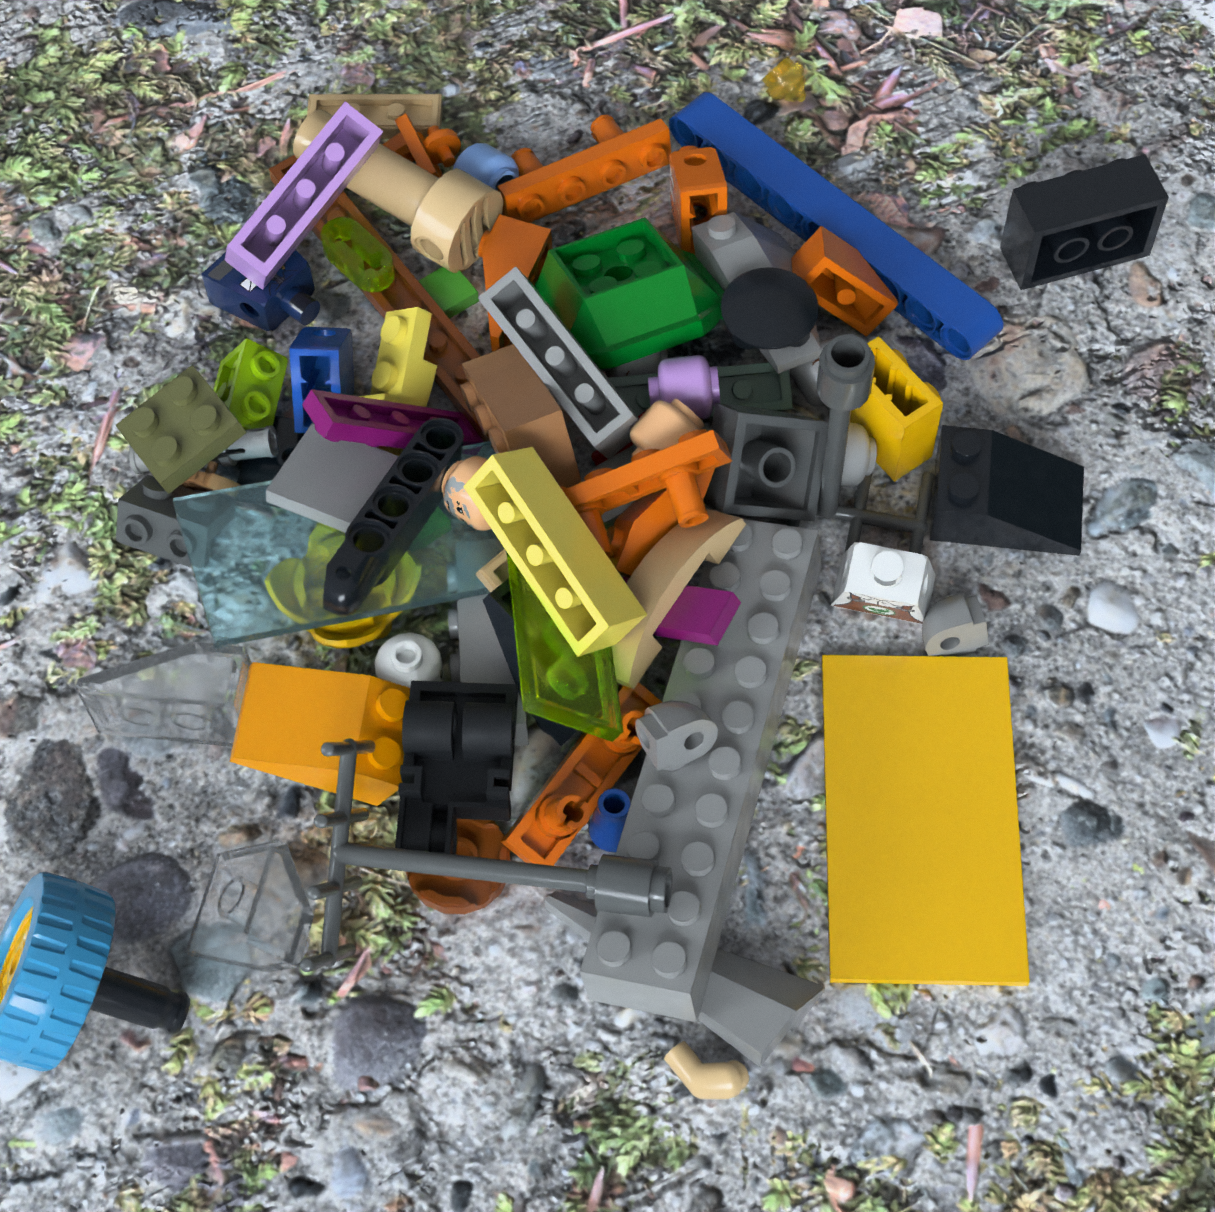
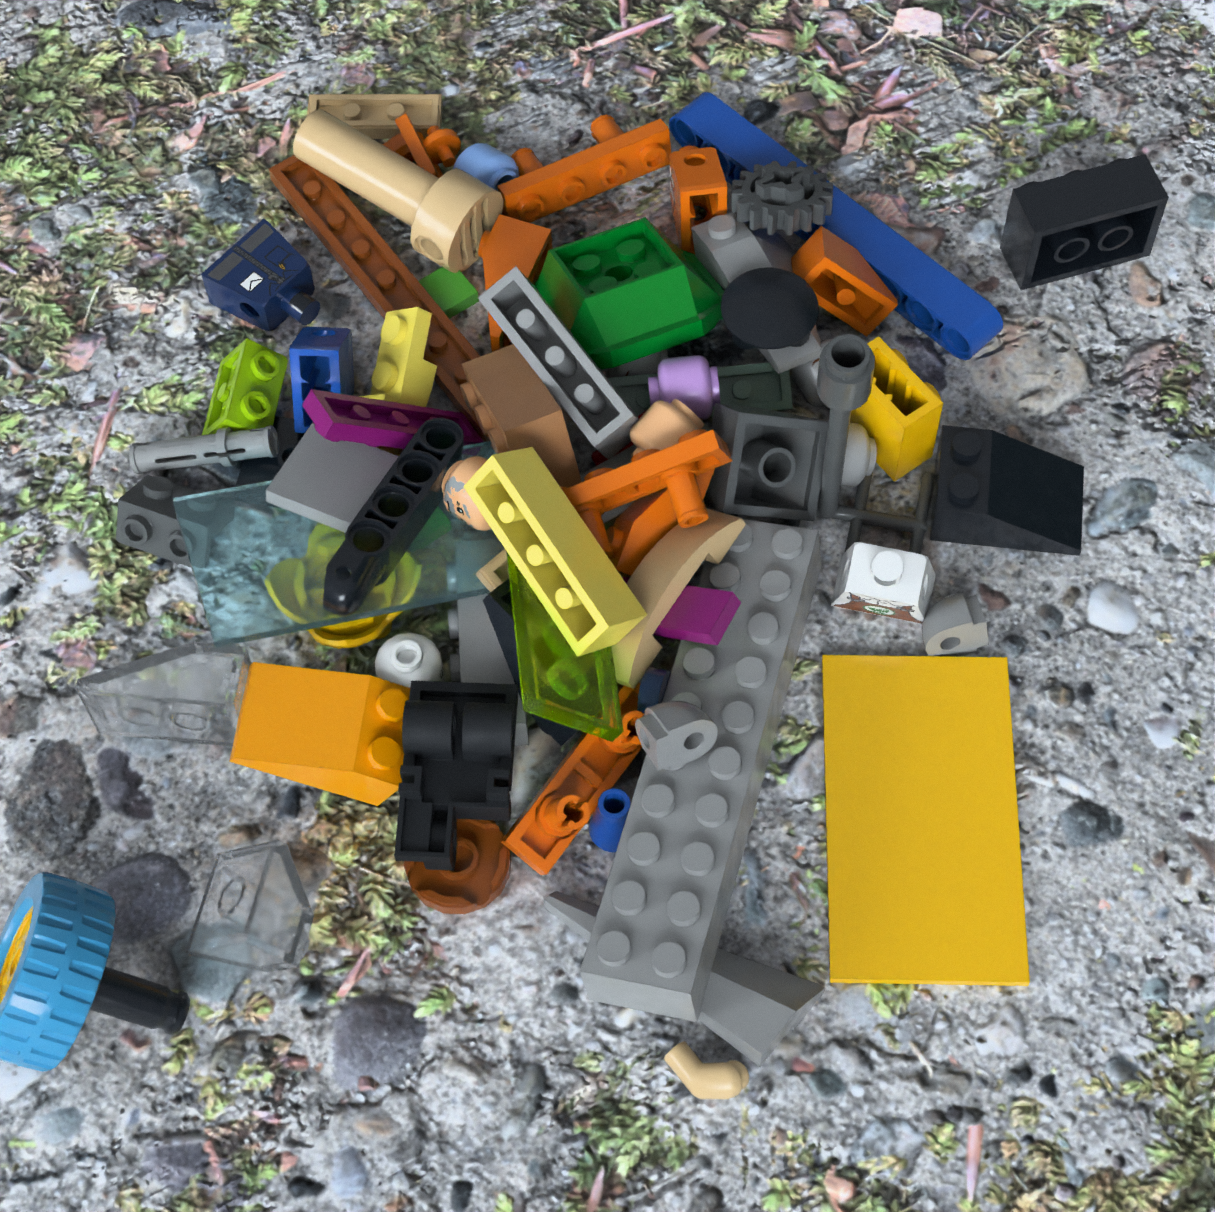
(180, 429): olive plate -> none
(209, 480): medium nougat piece -> none
(303, 195): lavender brick -> none
(364, 248): clear neon green beam -> none
(615, 884): dark grey piece -> none
(652, 688): none -> dark blue tile
(782, 197): none -> dark grey gear
(786, 81): clear yellow plate -> none

